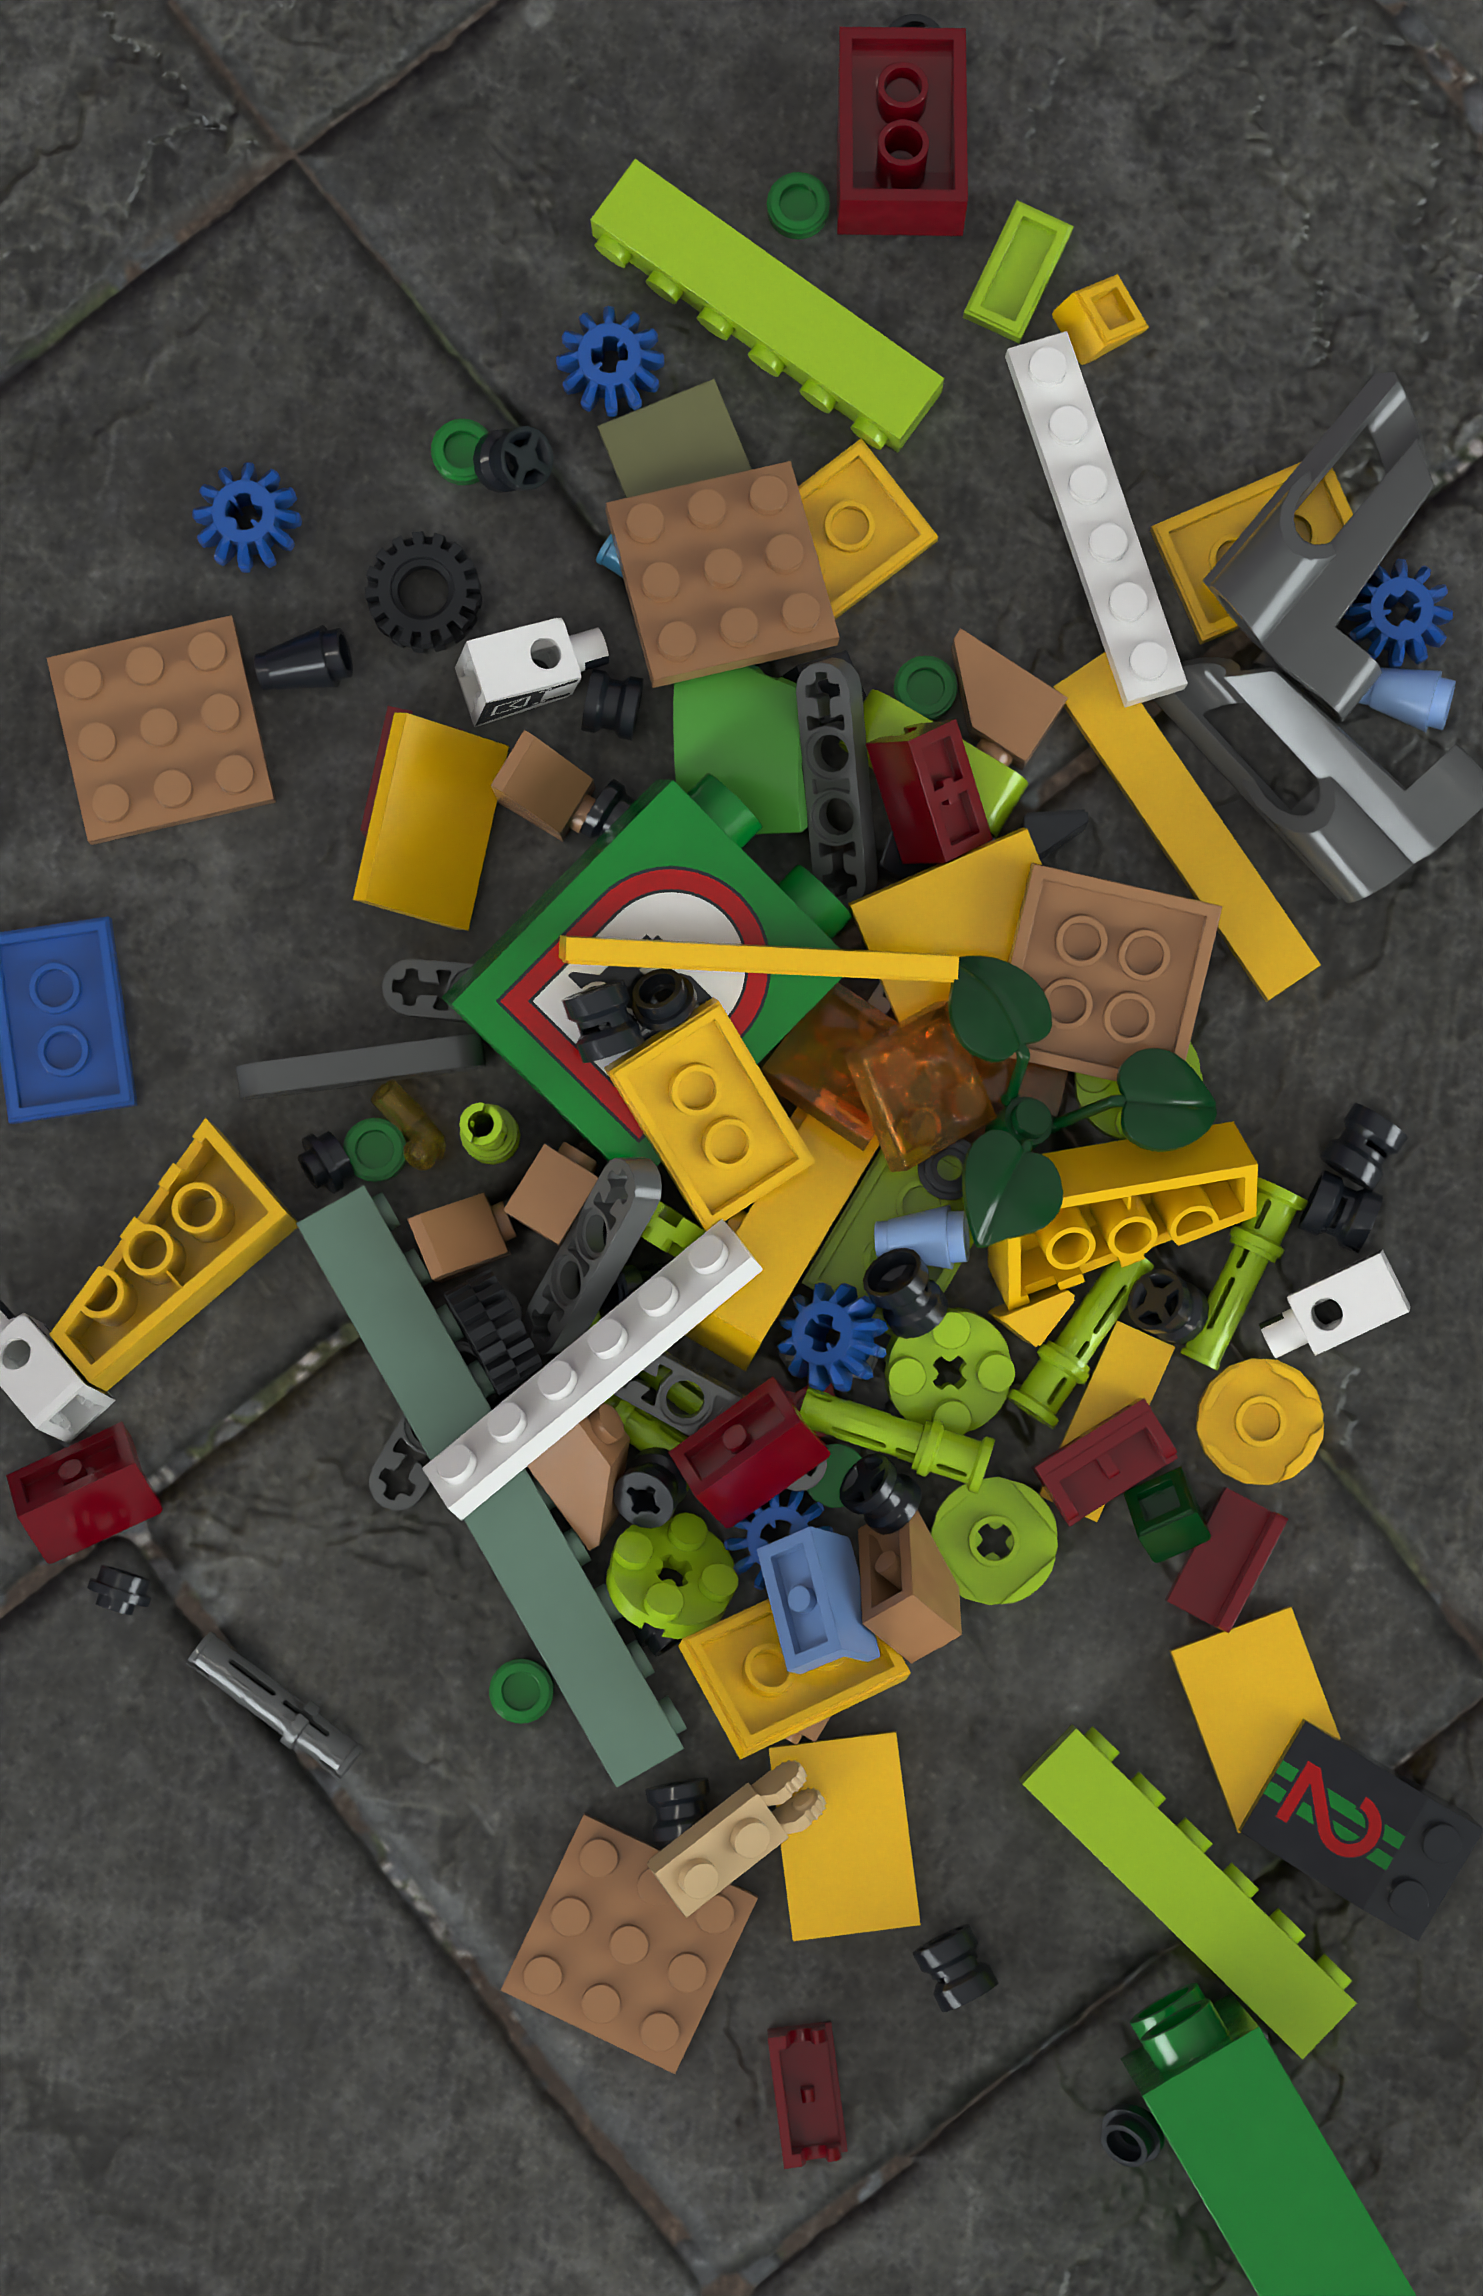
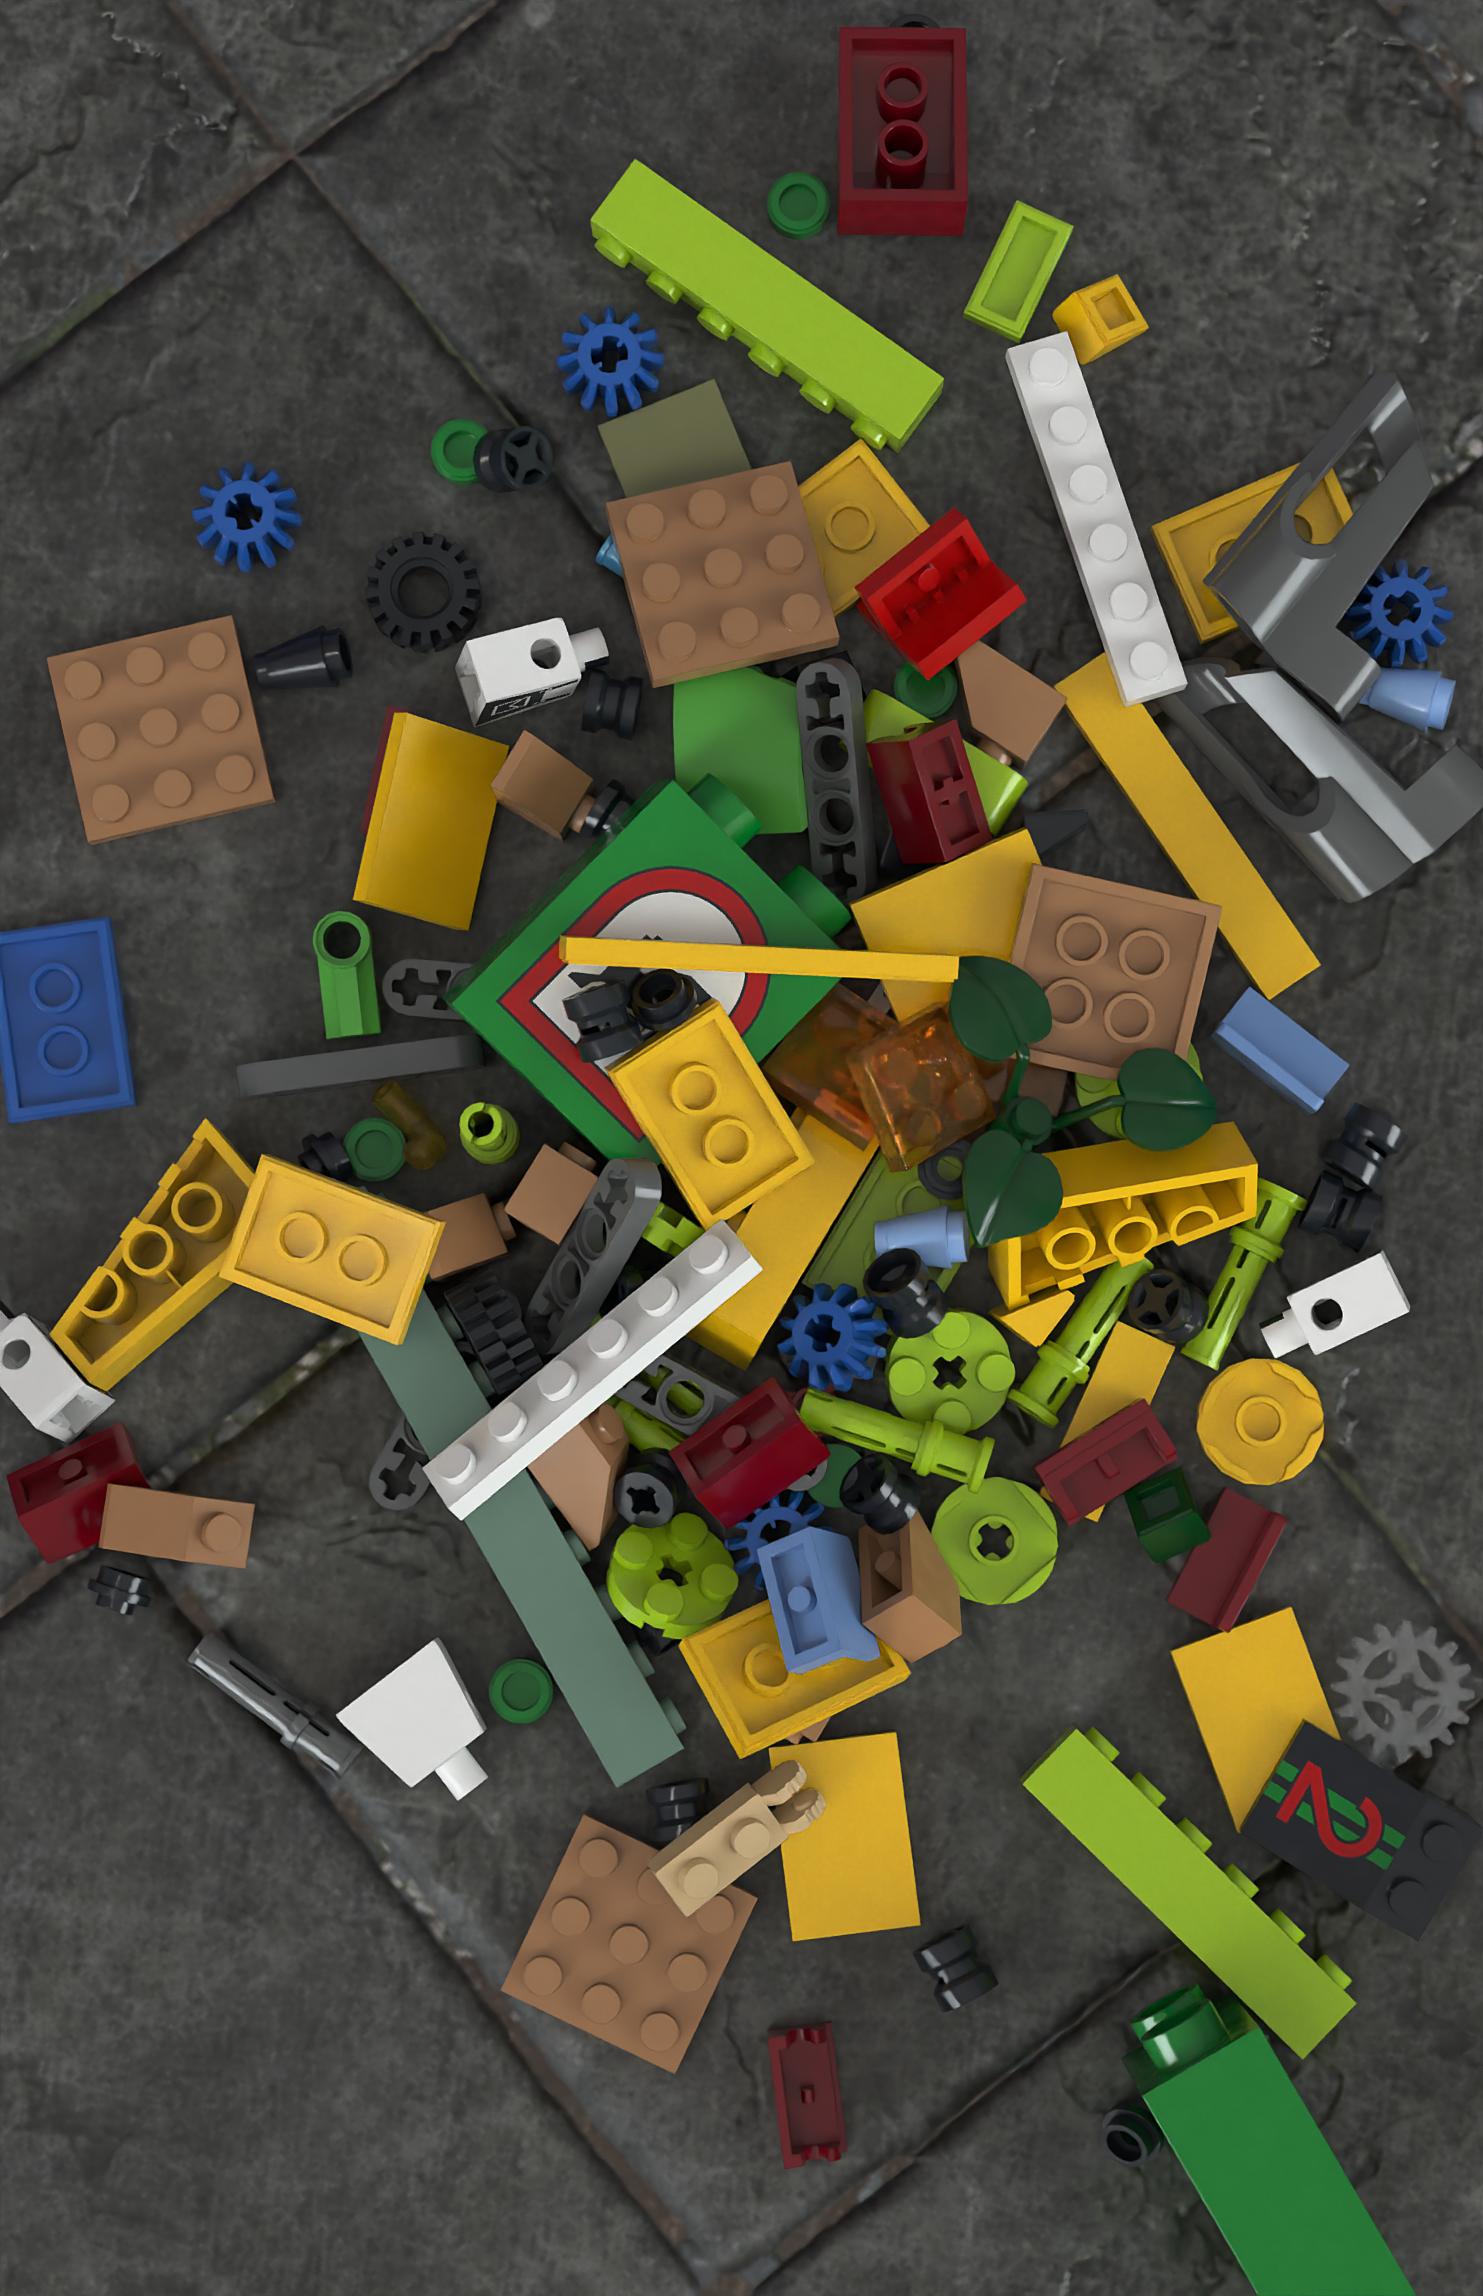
(176, 1525): none -> medium nougat slope
(332, 1249): none -> yellow tile
(348, 983): none -> bright green piece
(421, 1721): none -> white torso
(937, 595): none -> red bracket
(1279, 1051): none -> medium blue panel
(1402, 1720): none -> clear gear

